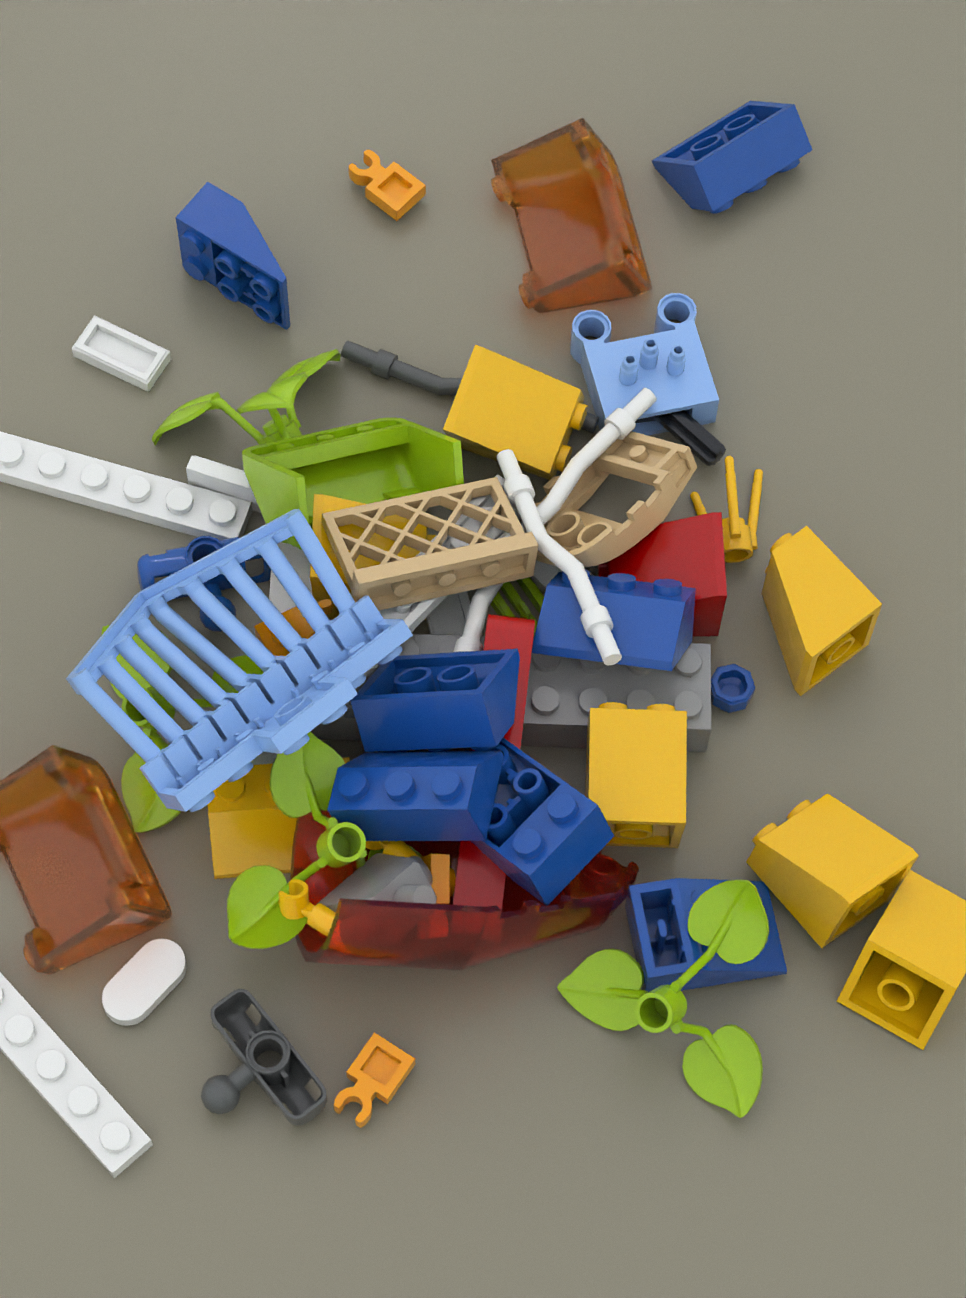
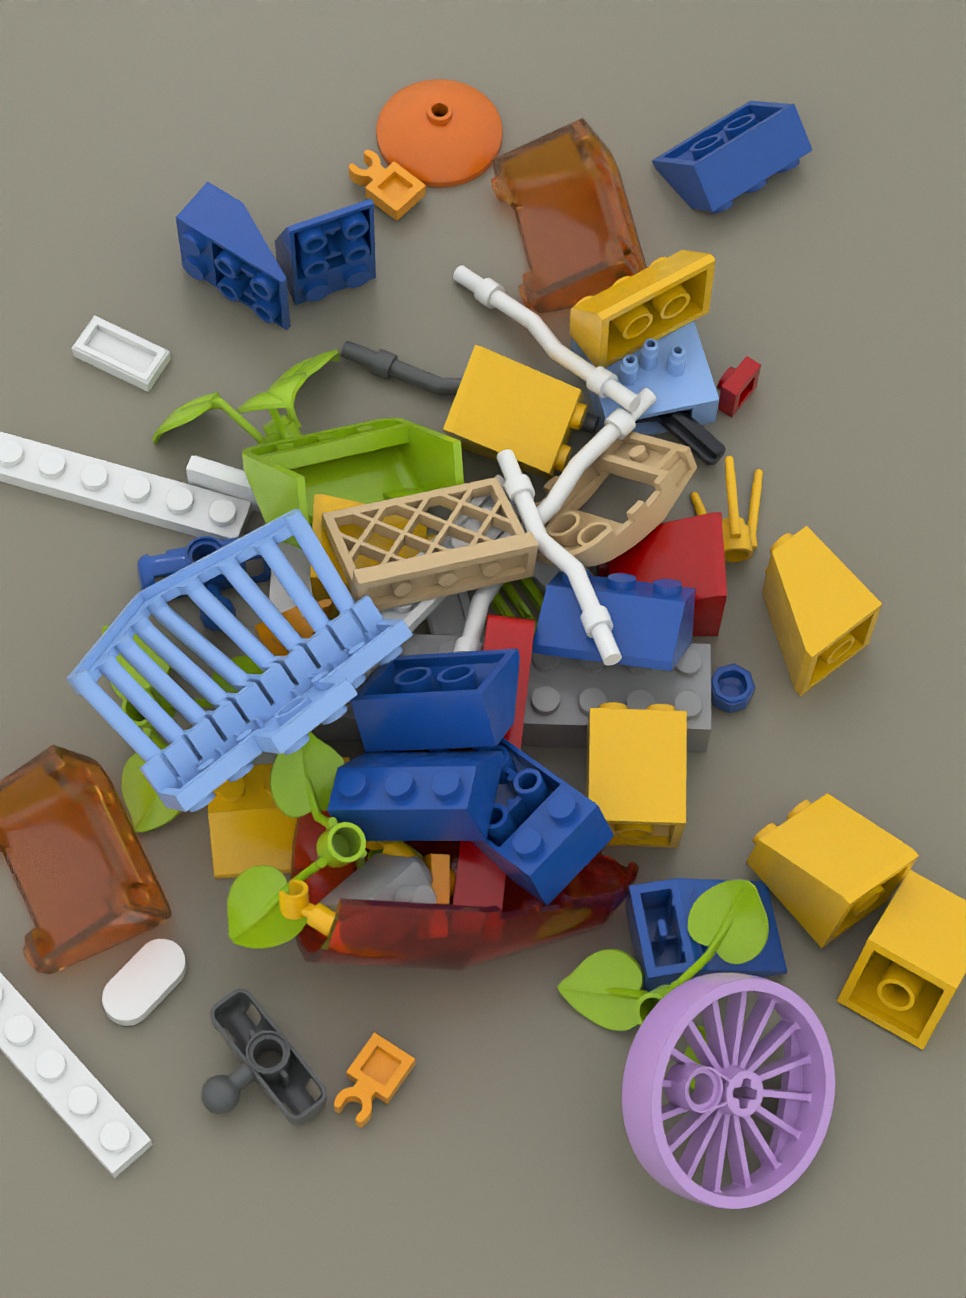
(328, 252): none -> blue slope
(444, 148): none -> orange dish
(597, 379): none -> white bar
(643, 306): none -> yellow slope
(728, 1090): none -> lavender piece
(737, 385): none -> red plate

